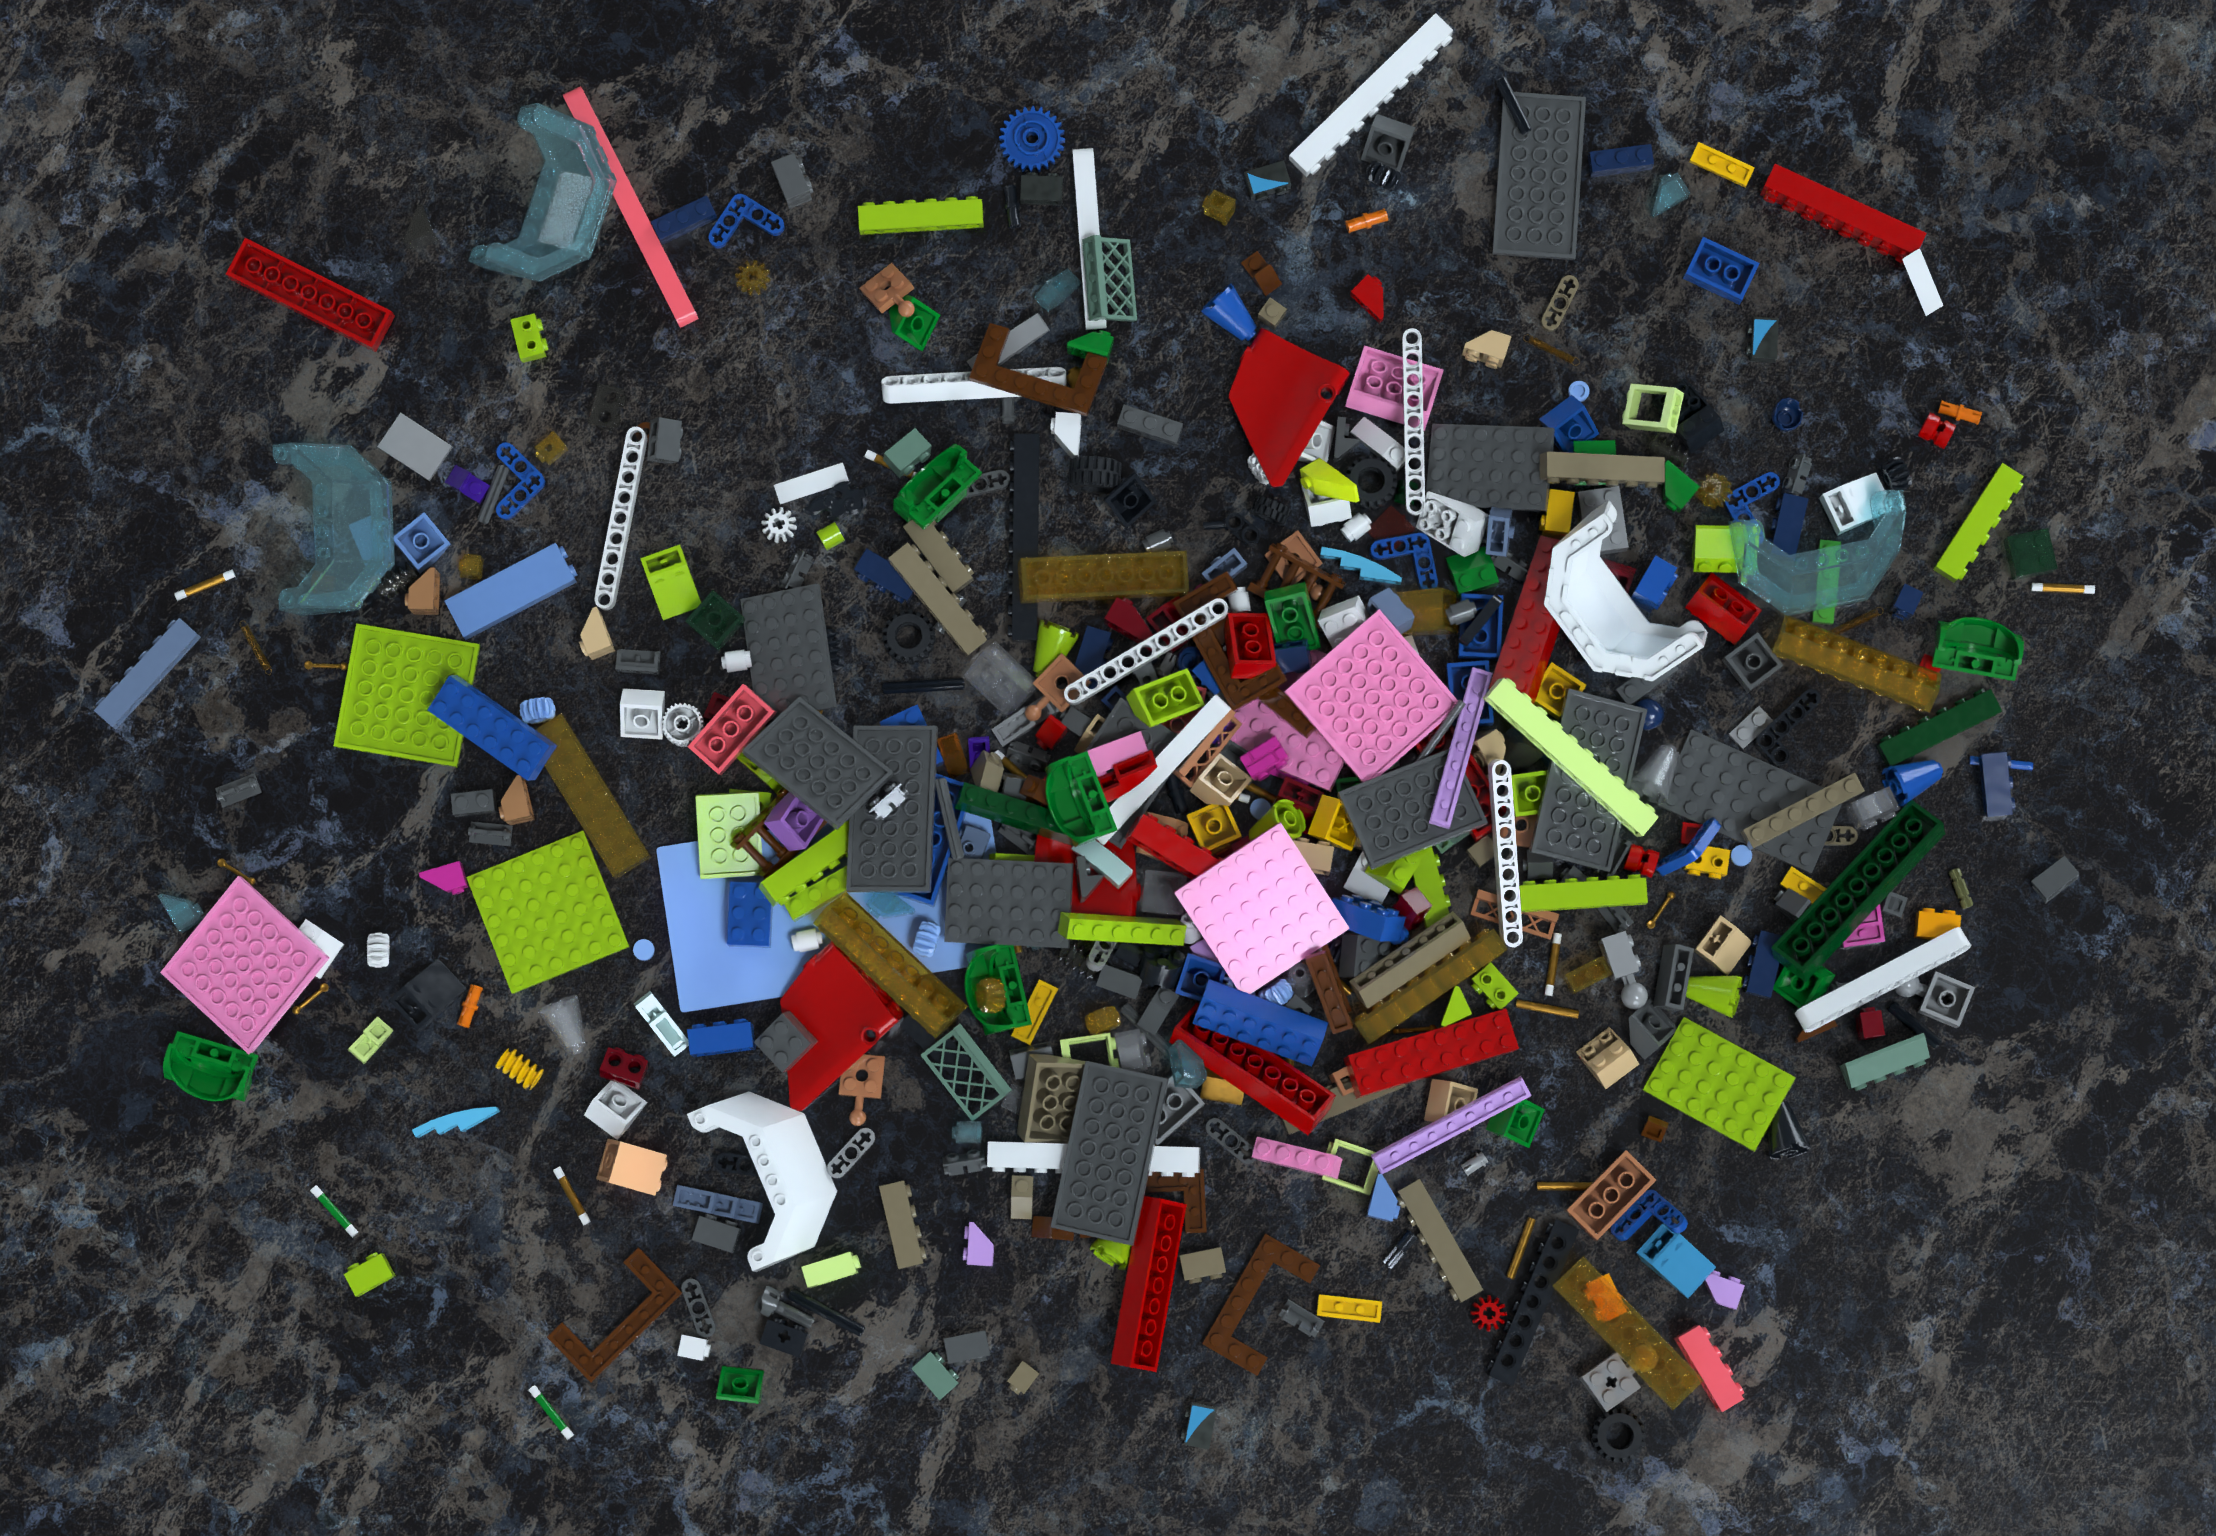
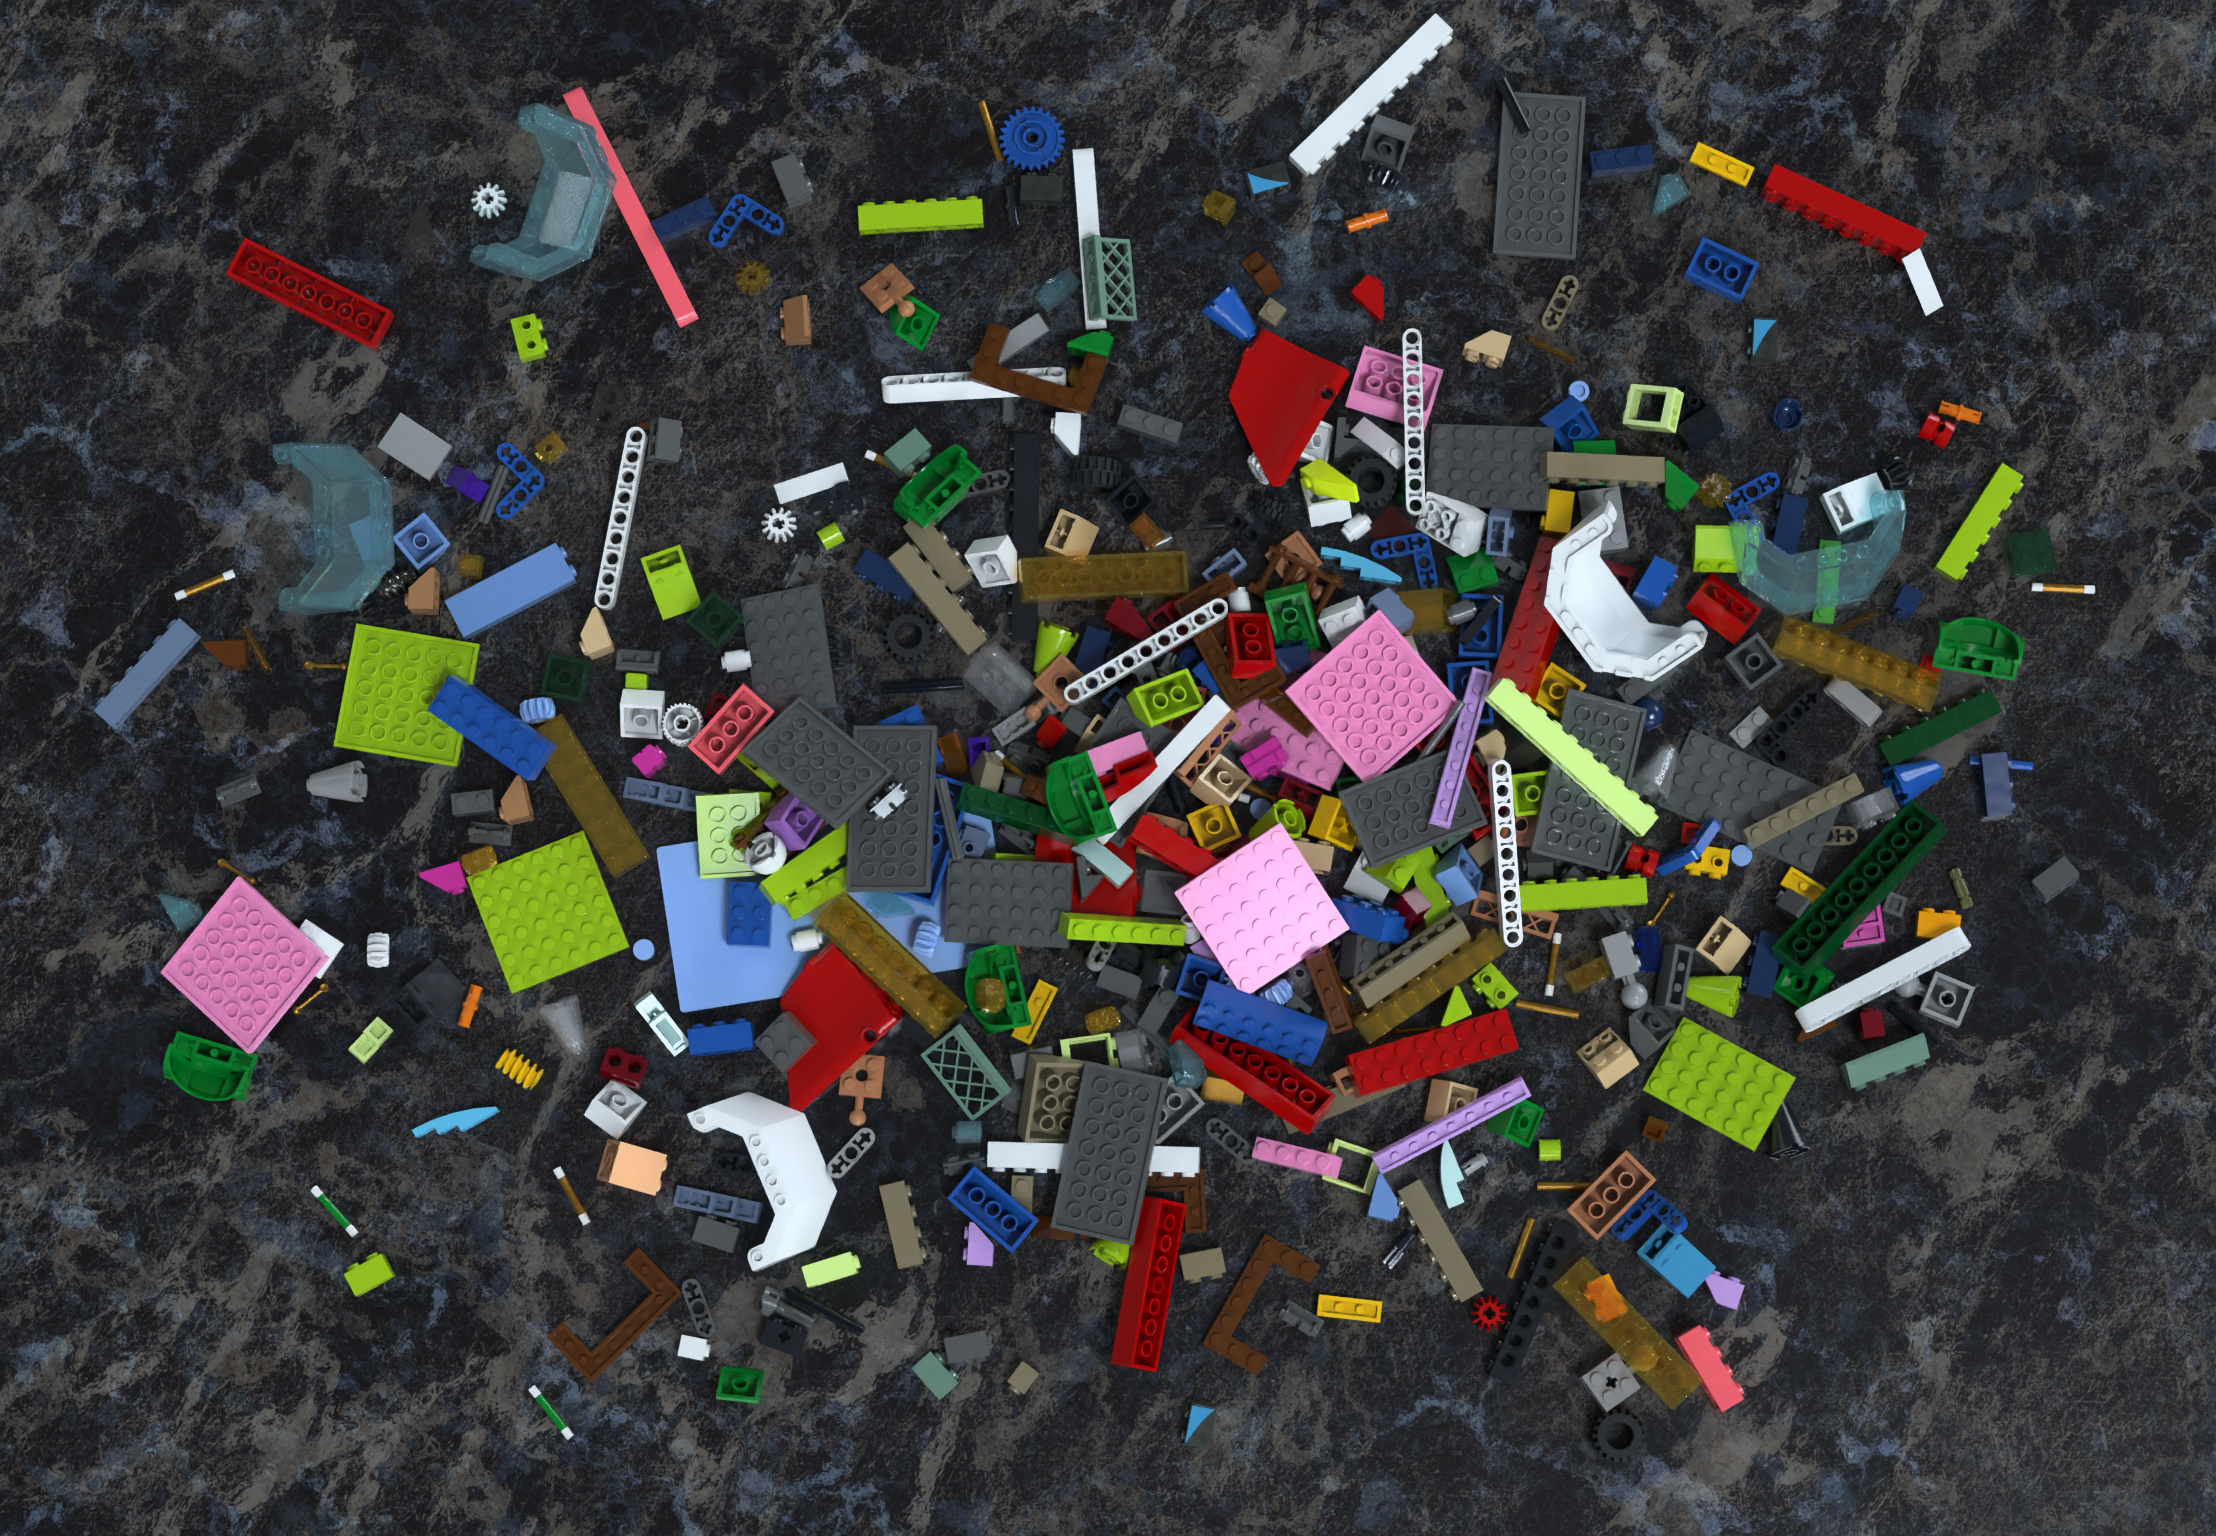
(231, 653): none -> reddish brown slope
(340, 782): none -> light grey cone
(479, 860): none -> clear yellow gear
(497, 197): none -> white gear
(566, 679): none -> clear green brick
(637, 681): none -> lime brick
(650, 760): none -> dark pink brick
(661, 794): none -> sand blue slope
(766, 854): none -> white cylinder
(796, 320): none -> medium nougat slope
(990, 131): none -> pearl gold bar
(993, 561): none -> white slope
(993, 1209): none -> blue slope
(1071, 535): none -> tan slope
(1146, 531): none -> clear orange slope
(1449, 1176): none -> light aqua slope
(1459, 875): none -> medium blue slope
(1549, 1150): none -> lime brick
(1649, 948): none -> clear blue slope
(1853, 701): none -> light grey beam

